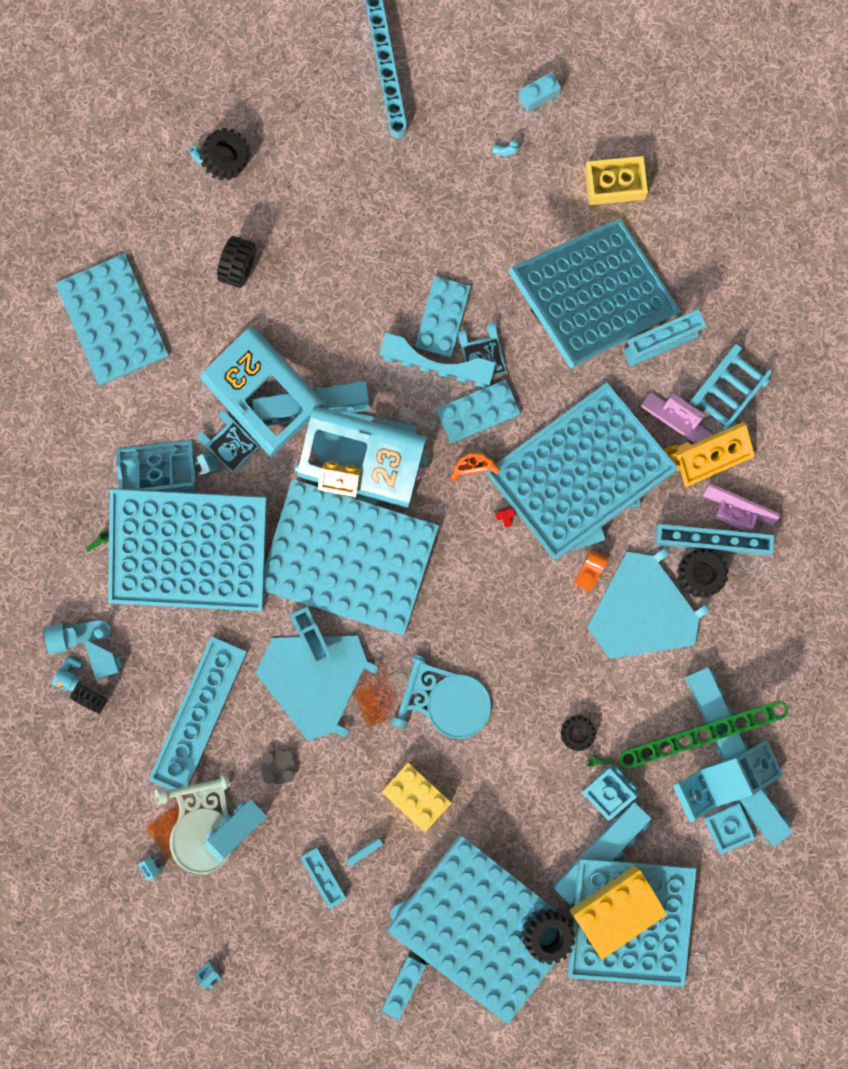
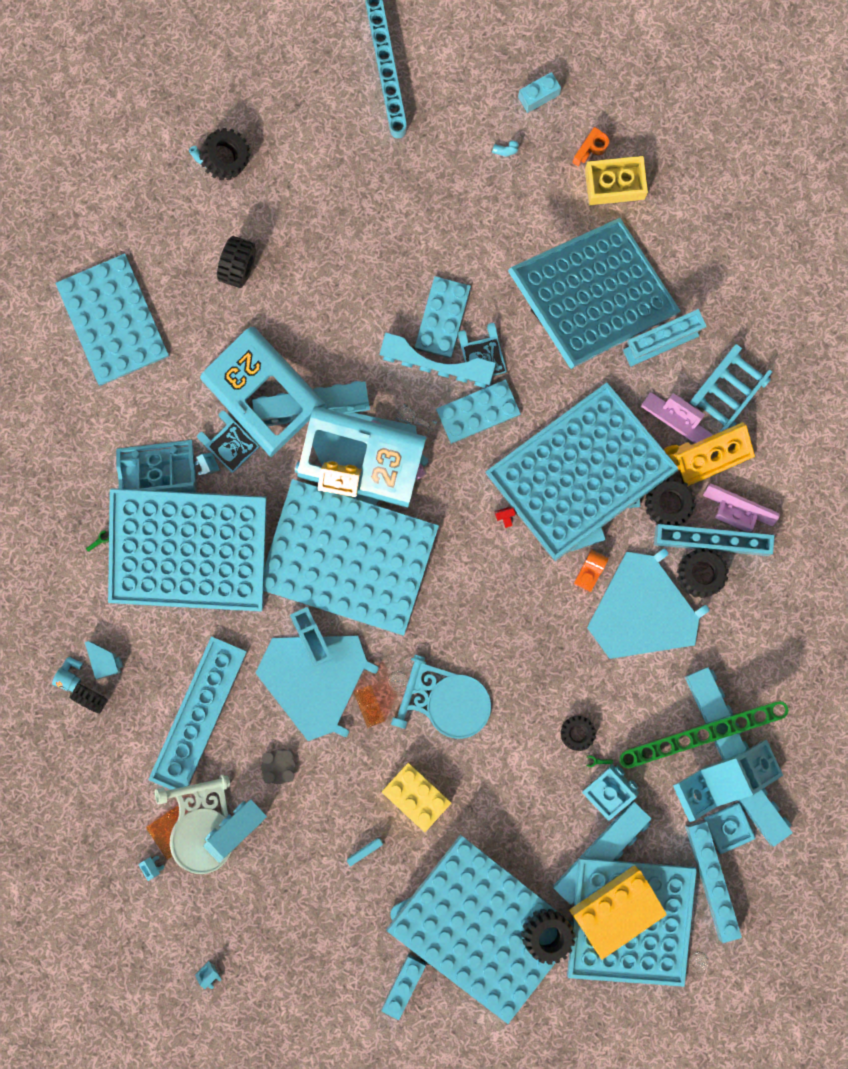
(61, 637): medium azure piece -> none
(323, 877): medium azure plate -> none
(473, 463): orange piece -> none
(589, 146): none -> orange plate
(684, 494): none -> black tyre
(713, 881): none -> medium azure brick

